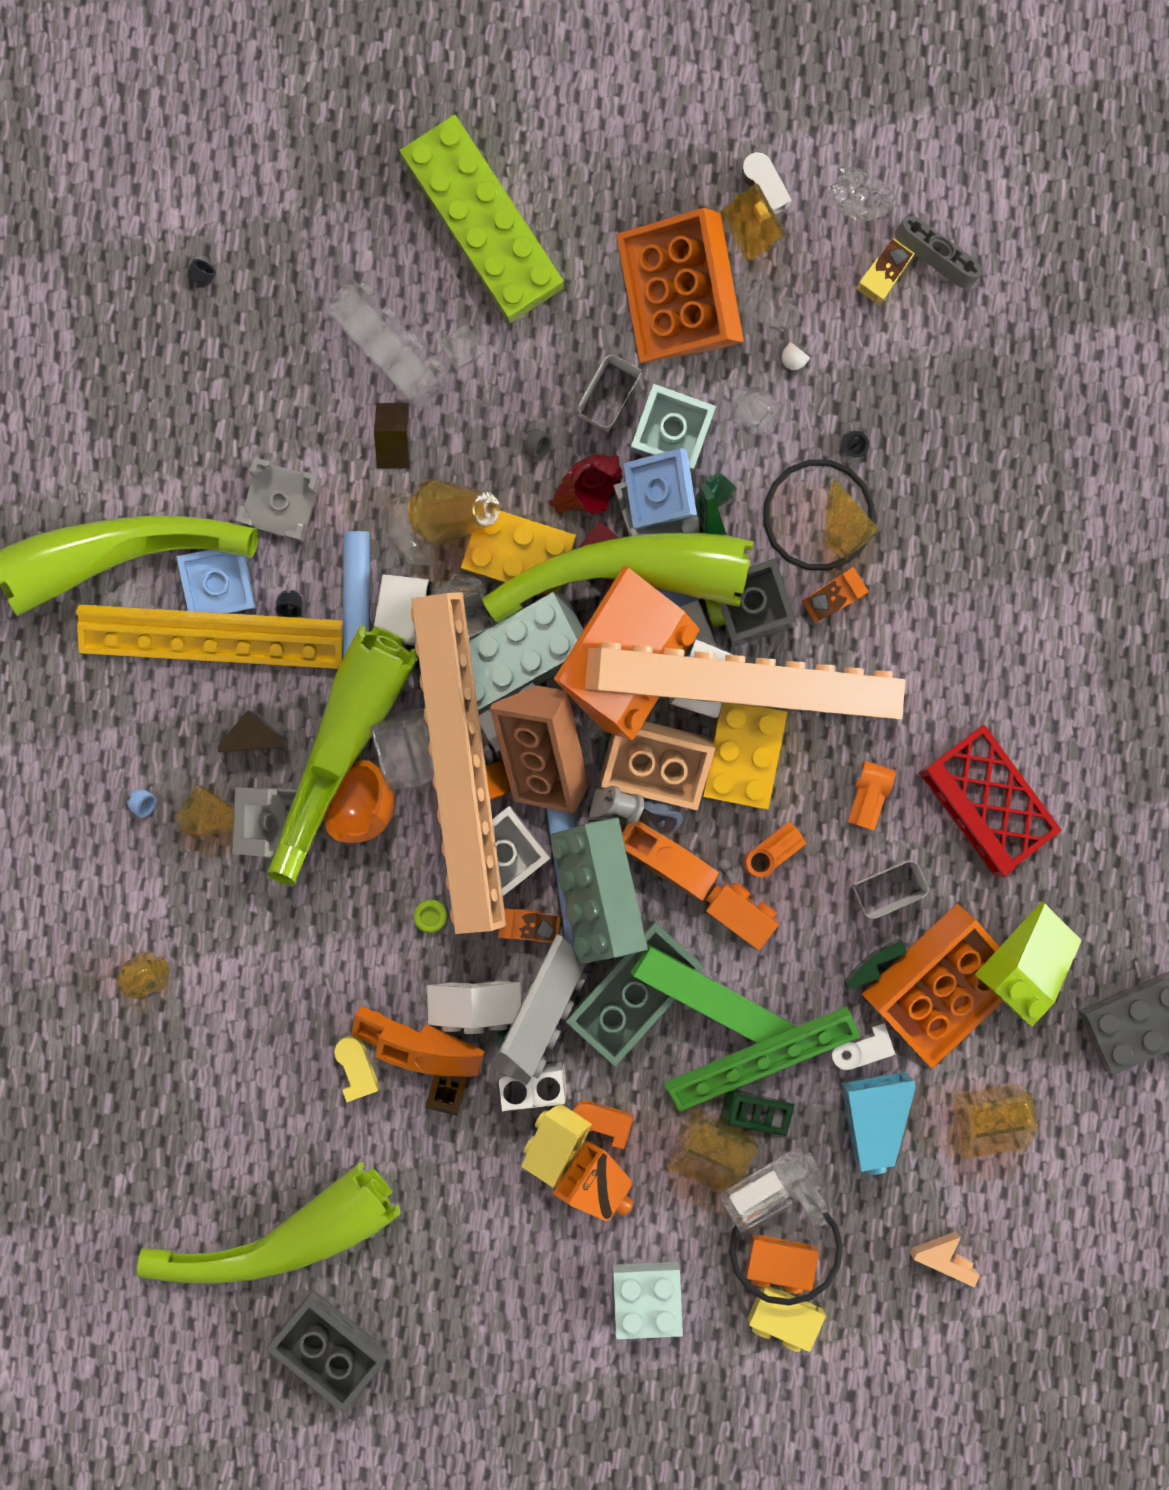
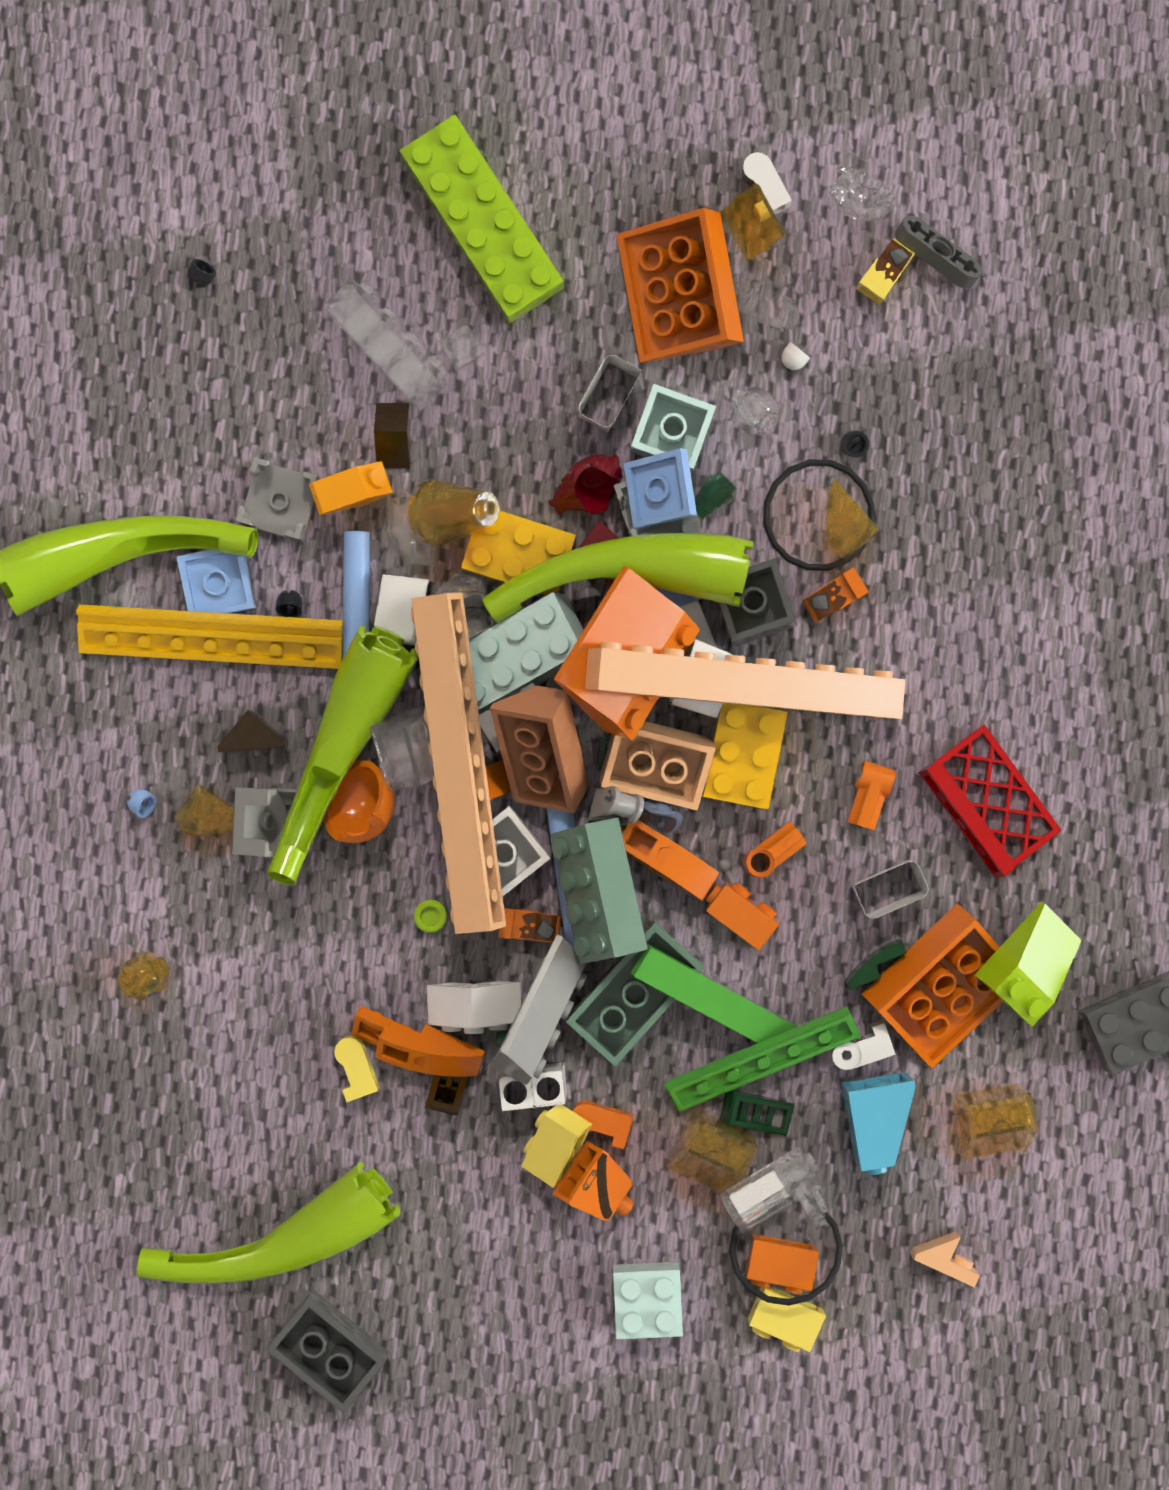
(351, 488): none -> light orange slope
(537, 436): dark grey hinge -> none
(709, 515): dark green slope -> none
(715, 613): lime tile -> none

